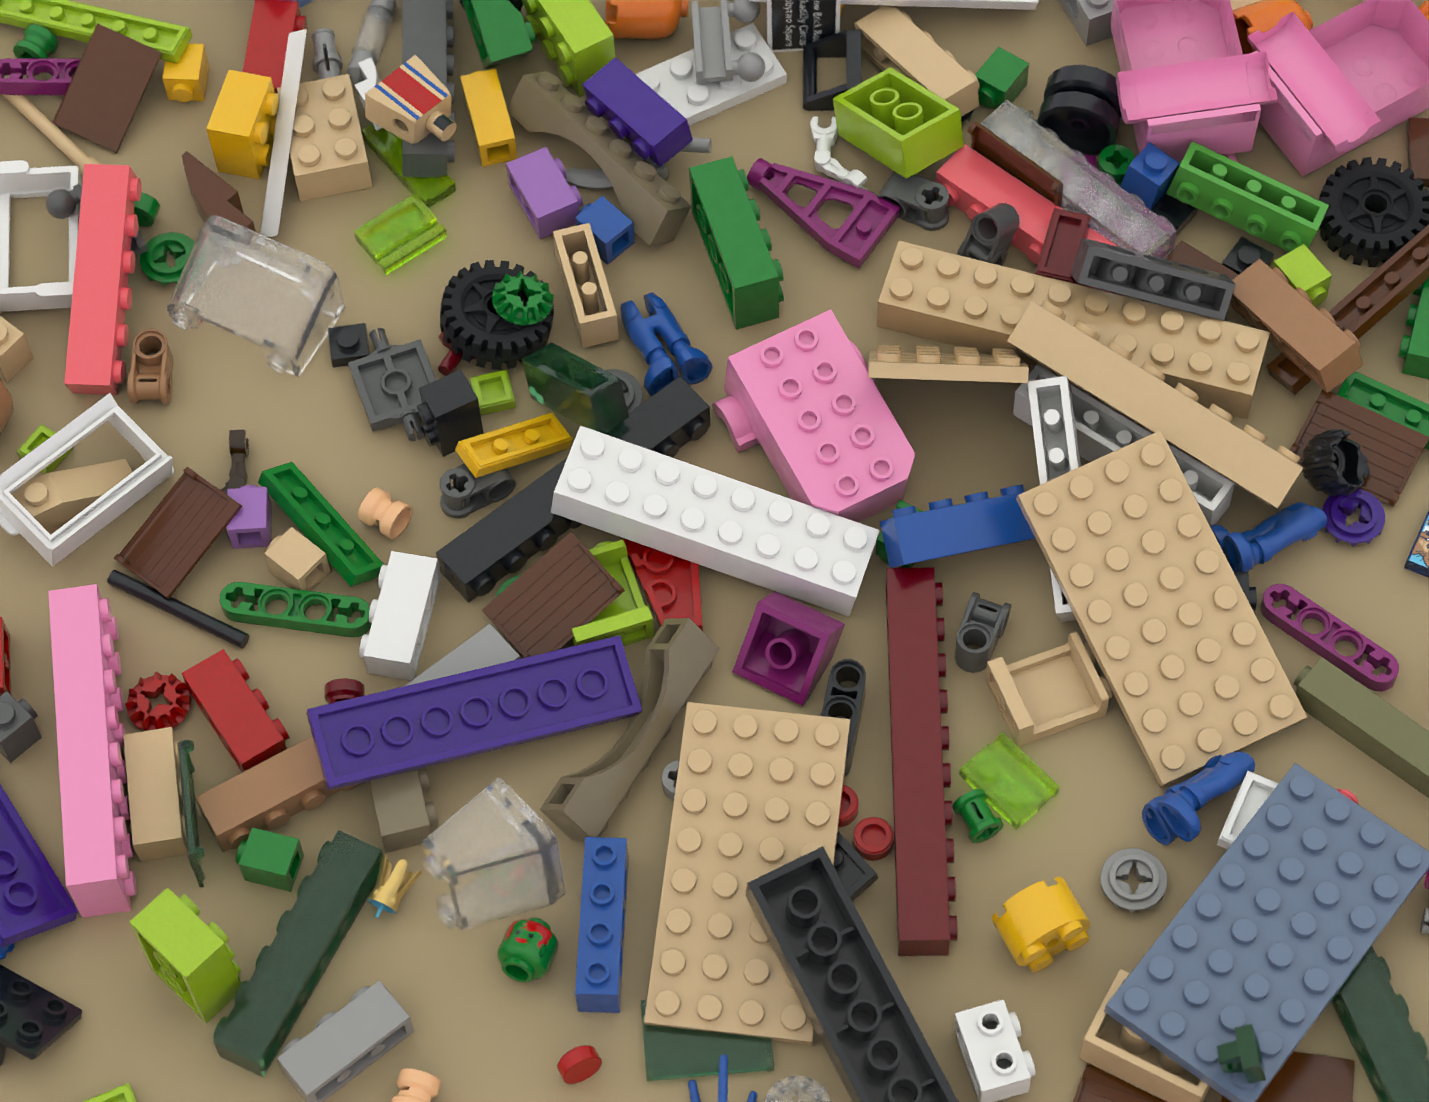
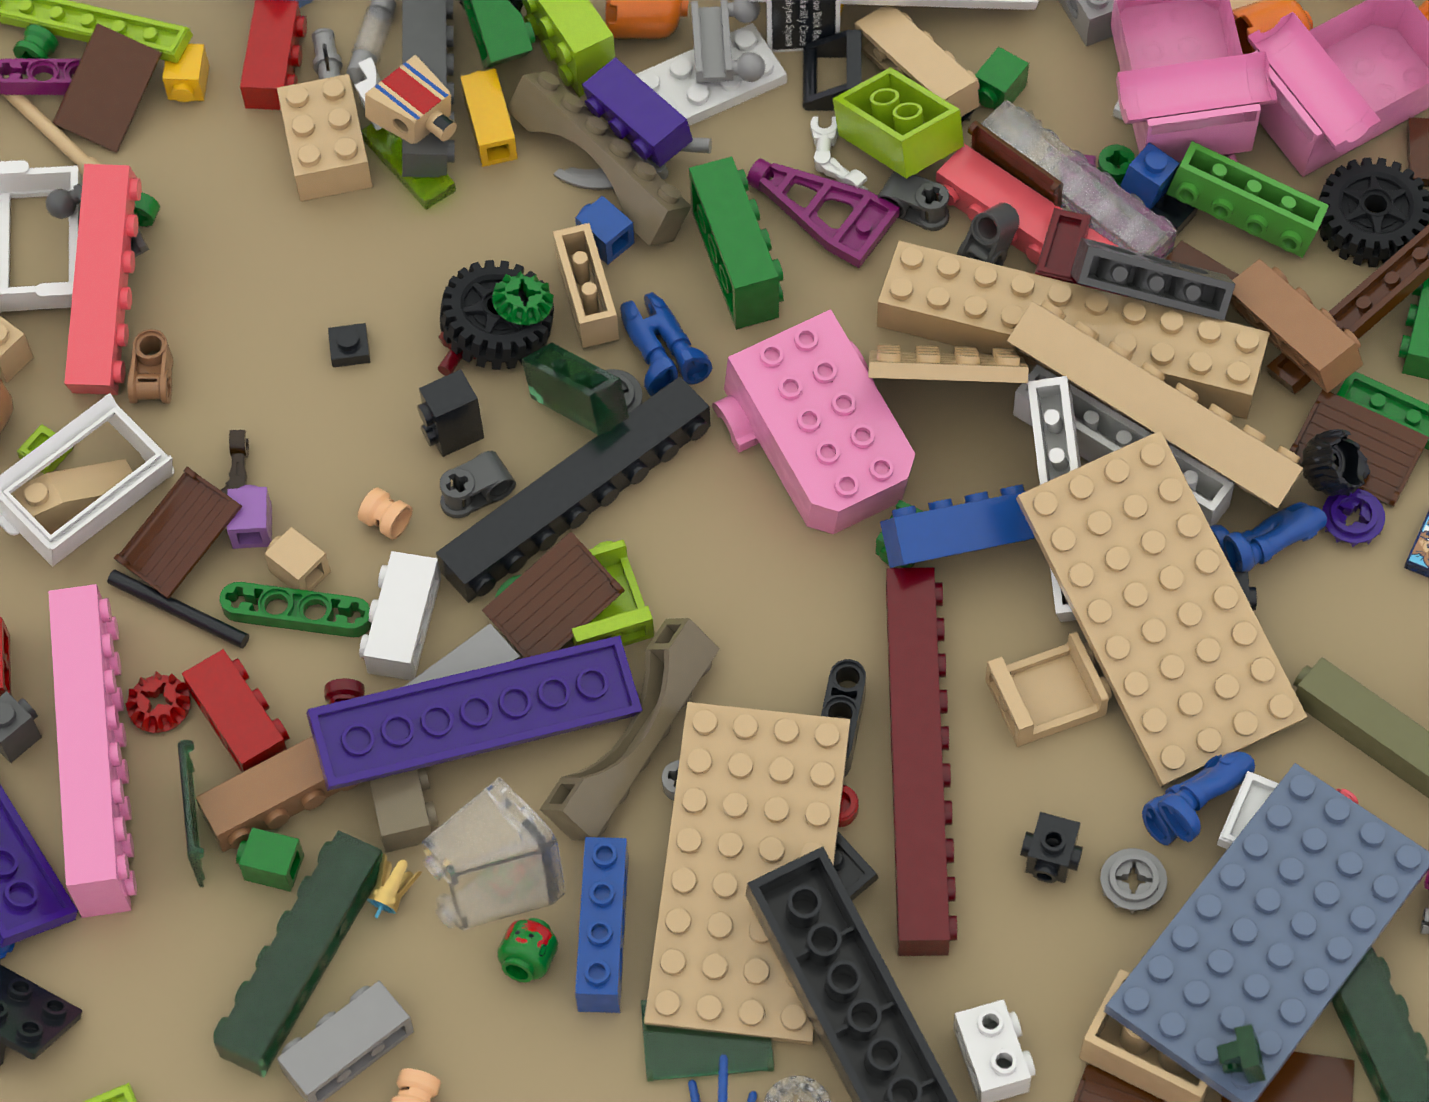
(154, 260): green gear -> none
(155, 794): tan brick -> none
(188, 953): lime brick -> none
(213, 194): reddish brown slope -> none
(243, 124): yellow brick -> none
(257, 293): clear windscreen -> none
(283, 133): white sticker -> none
(321, 523): green plate -> none
(390, 383): dark grey plate -> none
(400, 233): clear neon green plate -> none
(493, 392): lime tile -> none
(513, 445): yellow tile -> none
(543, 191): medium lavender brick -> none
(579, 1064): red tile -> none
(668, 583): red wing -> none
(714, 521): white brick -> none
(787, 647): magenta slope -> none
(873, 838): red tile -> none
(977, 815): green bush -> none
(981, 626): dark grey piece -> none
(1010, 779): clear neon green plate -> none
(1042, 924): yellow brick -> none
(1052, 848): none -> black brick
(1081, 108): black wheel -> none
(1245, 254): black plate -> none
(1306, 272): lime brick -> none
(1324, 642): magenta beam -> none

